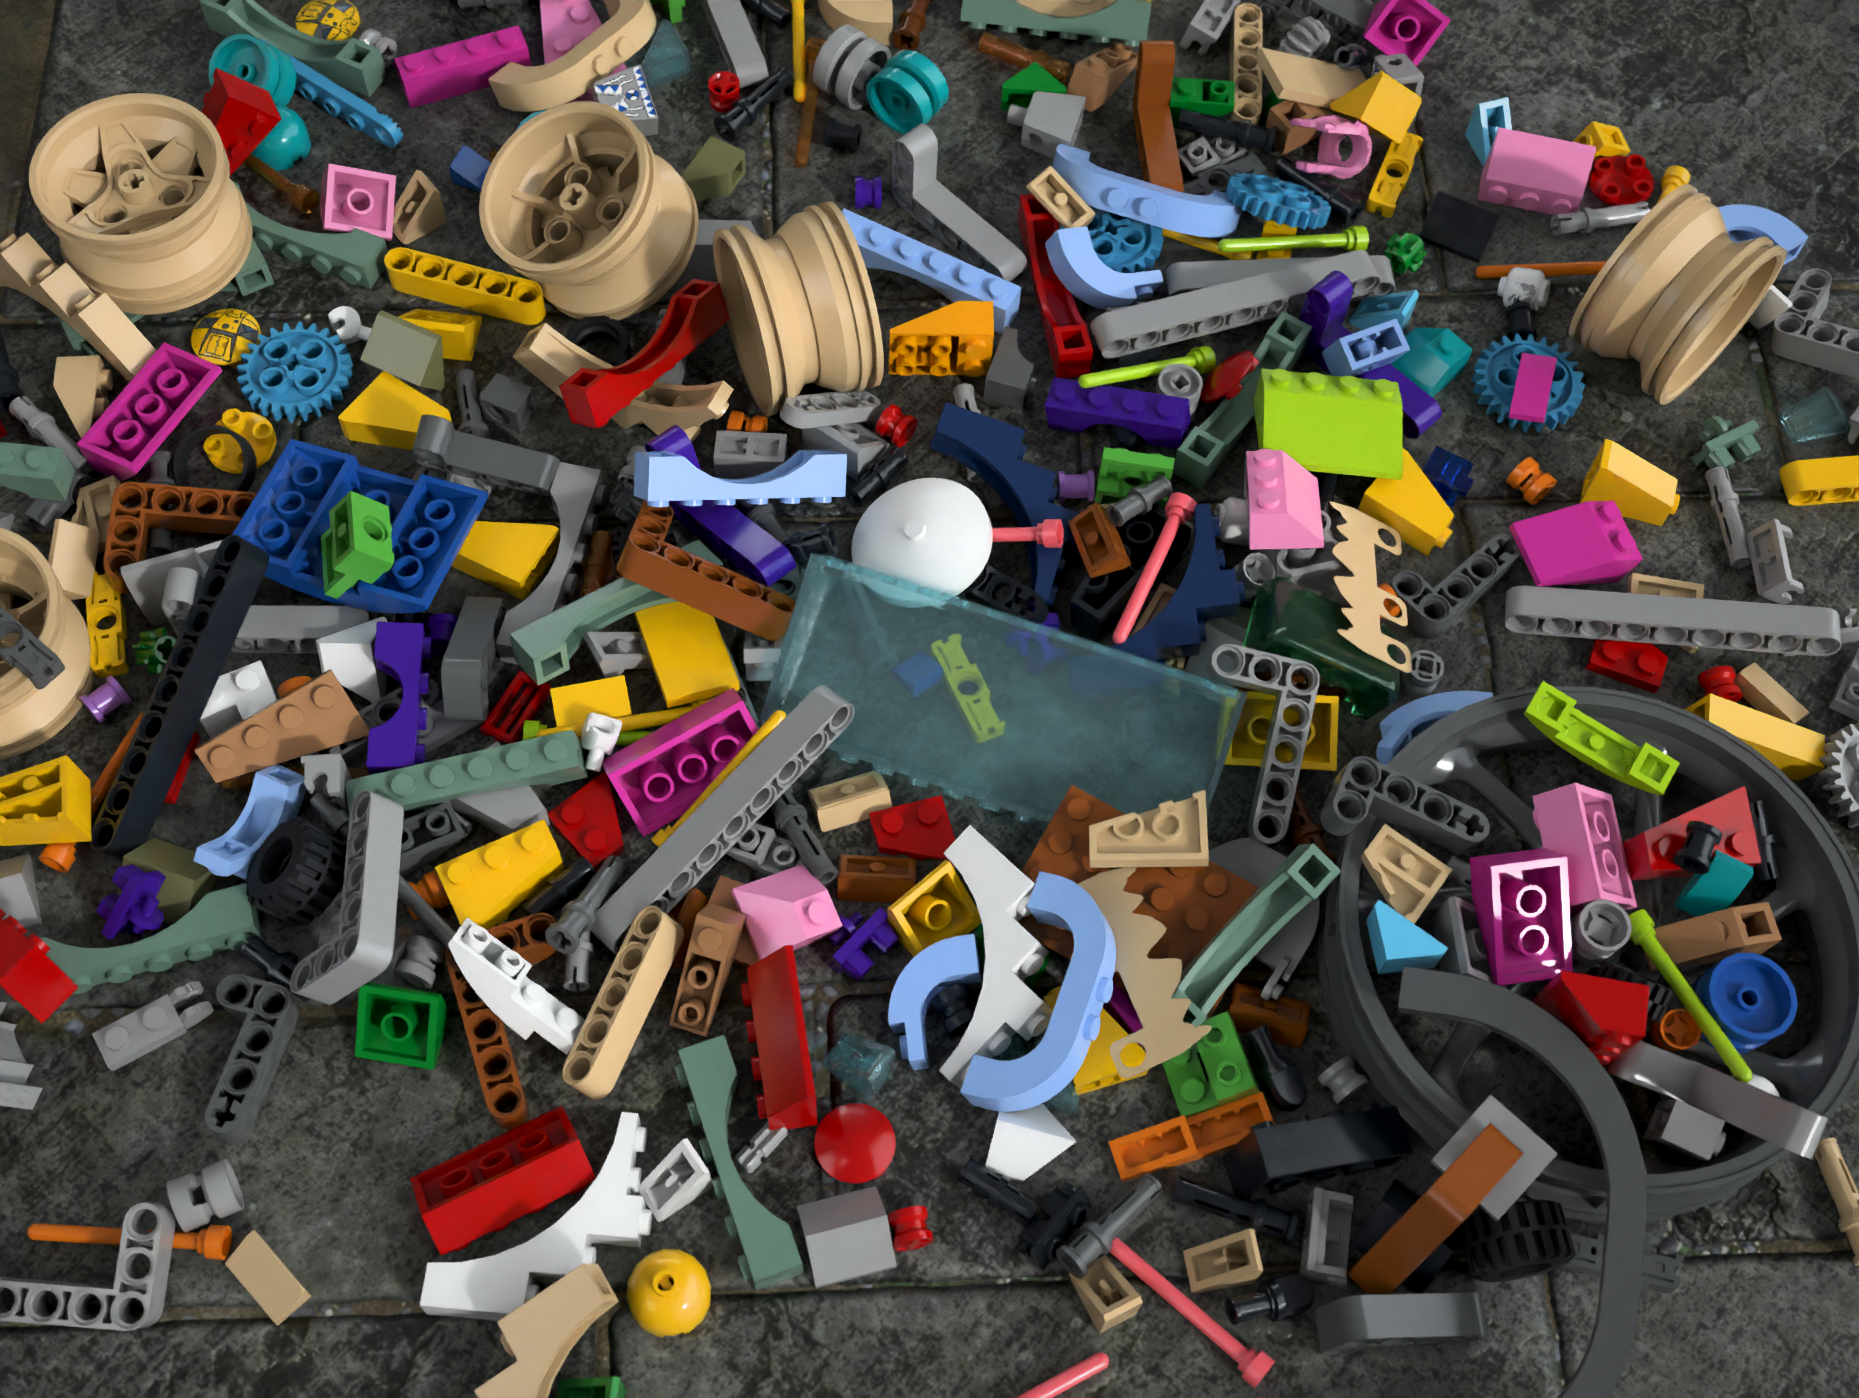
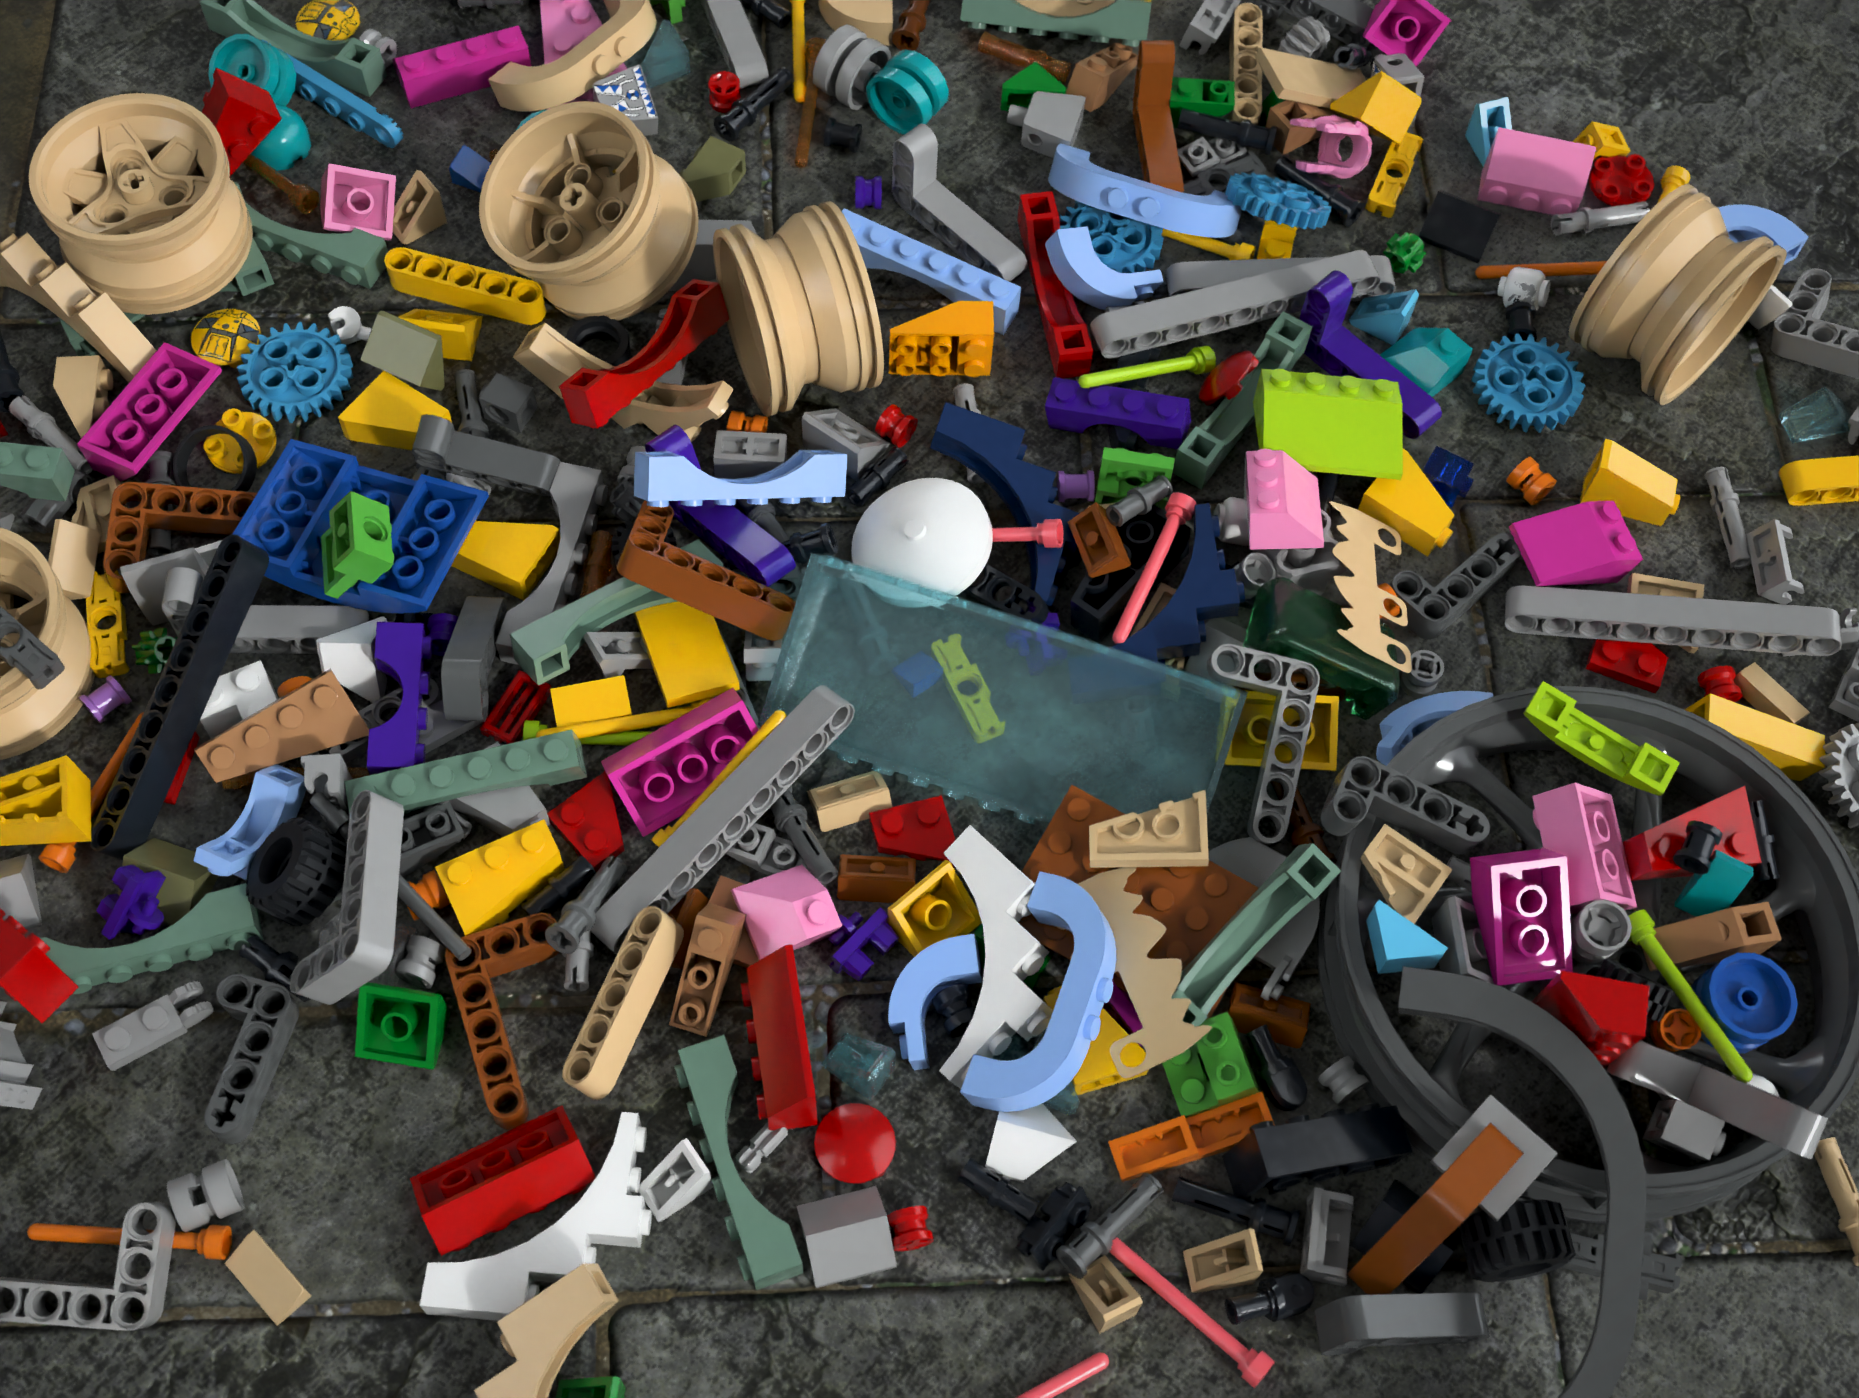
(502, 984): white slope -> none
(600, 737): white piece -> none
(679, 1305): yellow cylinder -> none
(829, 409): light grey beam -> none
(1010, 374): dark grey arch -> none
(1060, 199): tan slope -> none
(1181, 382): light grey wheel -> none
(1352, 239): lime piece -> none
(1366, 349): medium blue brick -> none
(1532, 387): dark pink slope -> none
(1722, 440): sand green hips -> none

